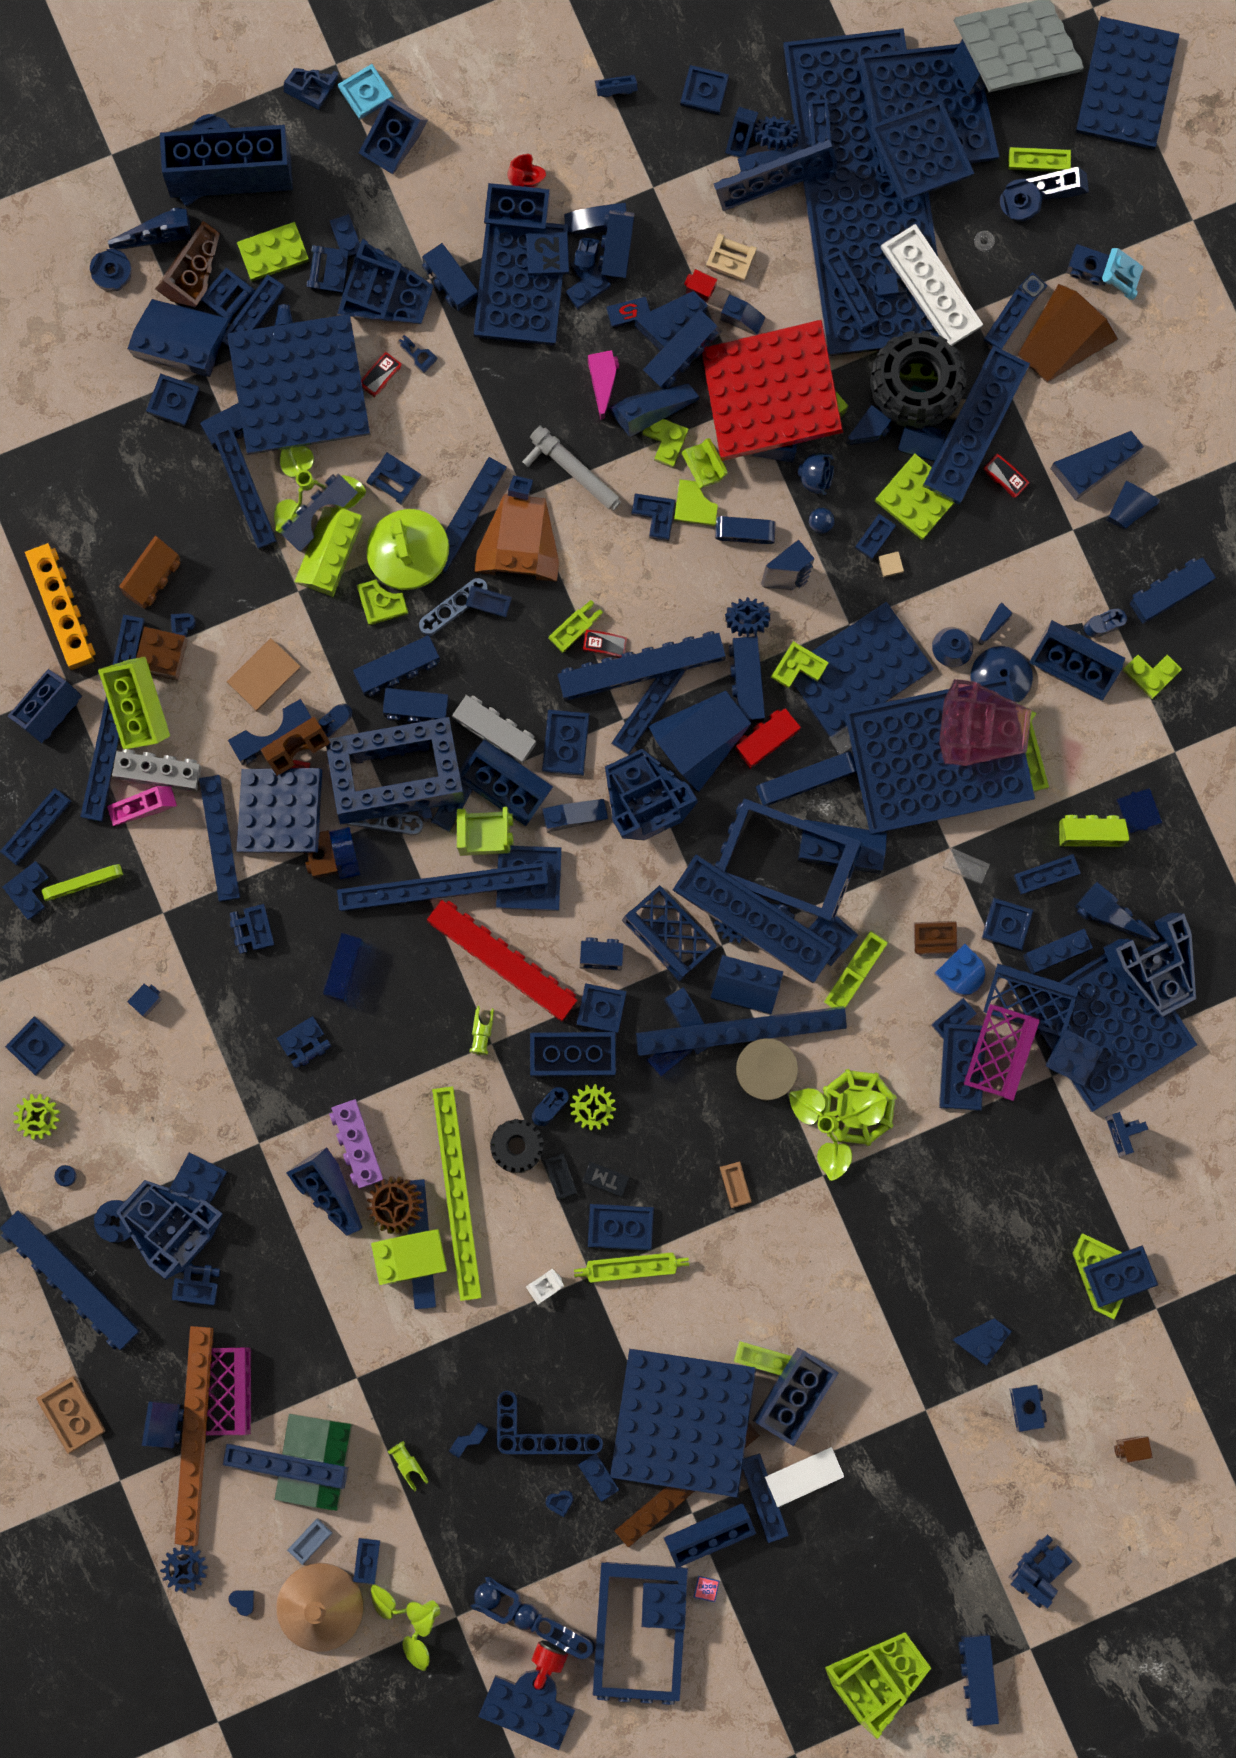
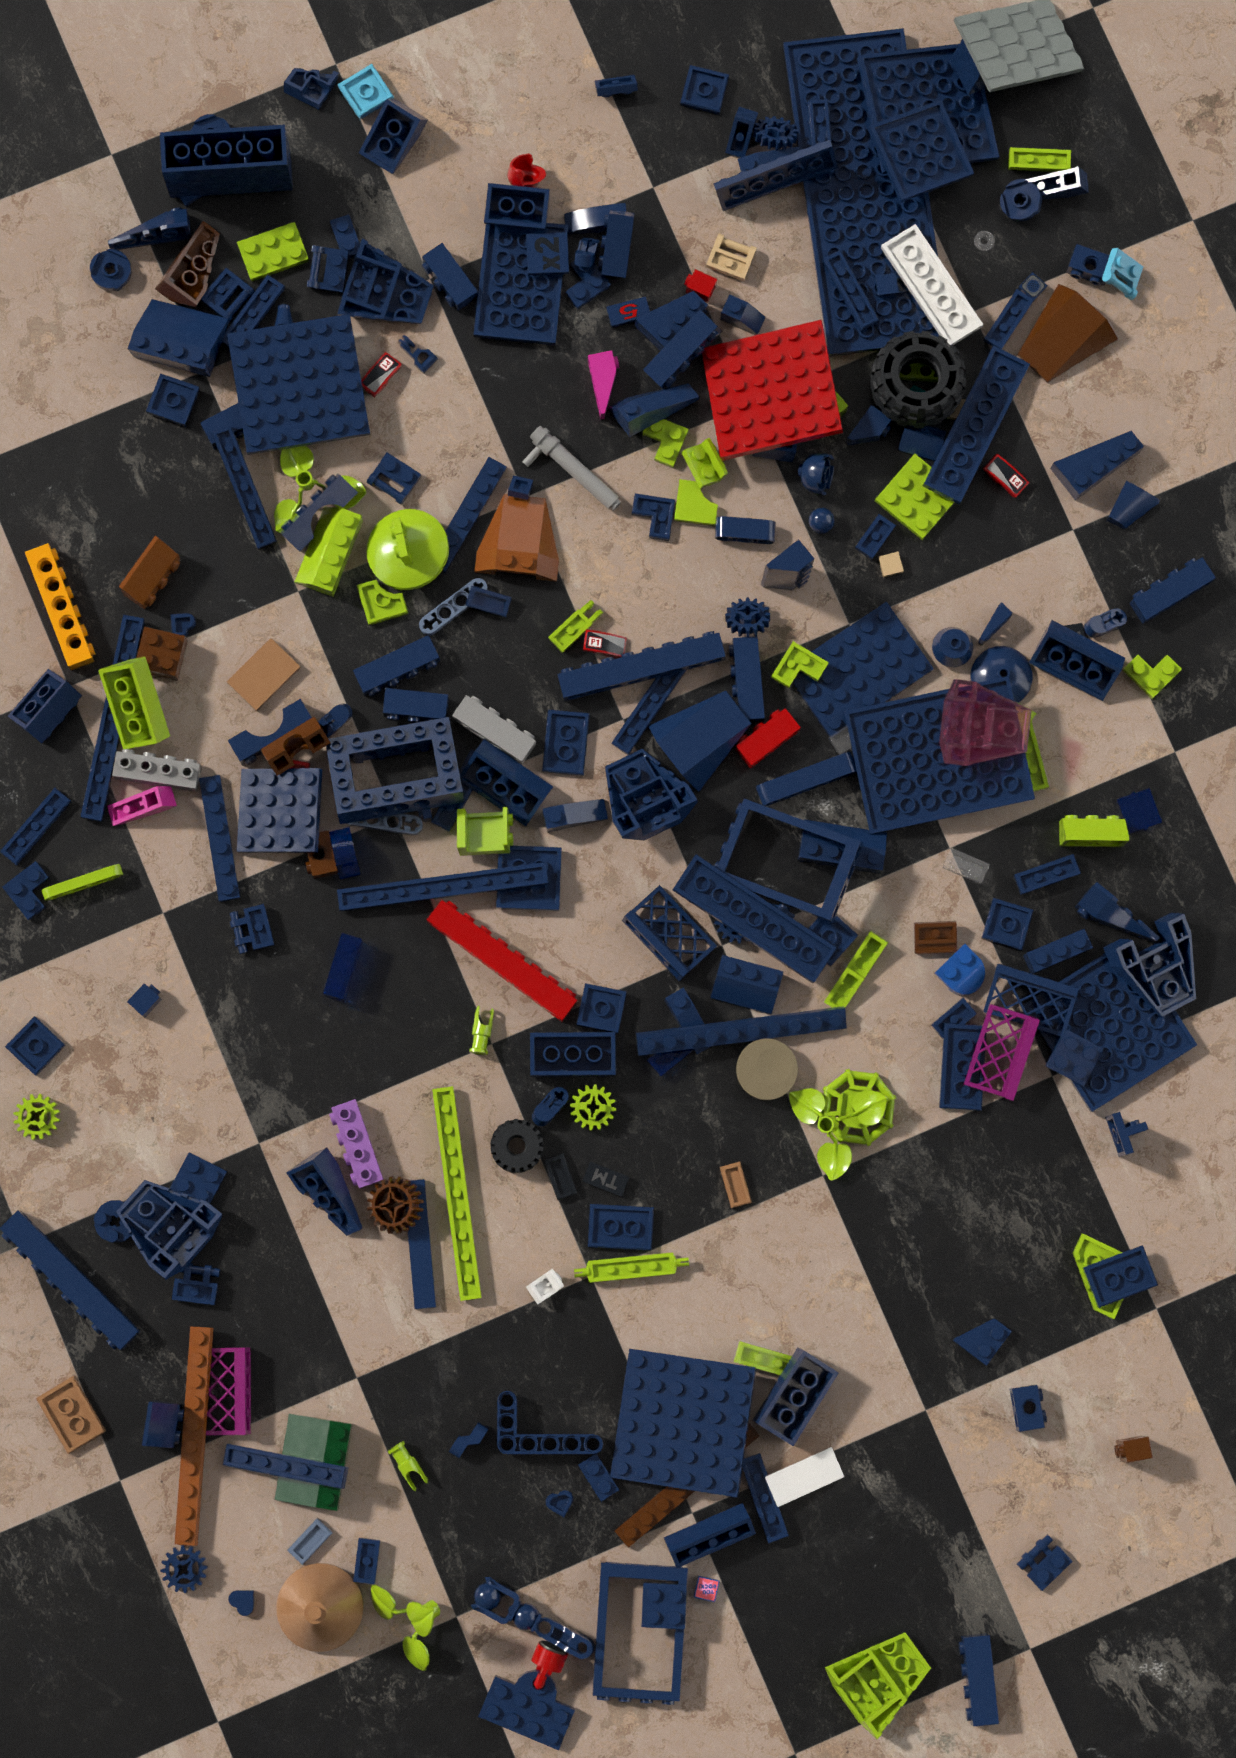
(65, 1176): dark blue tile -> none
(301, 1036): dark blue plate -> none
(408, 1257): lime slope -> none
(601, 955): dark blue slope -> none
(1039, 1594): dark blue plate -> none
(1127, 83): dark blue plate -> none

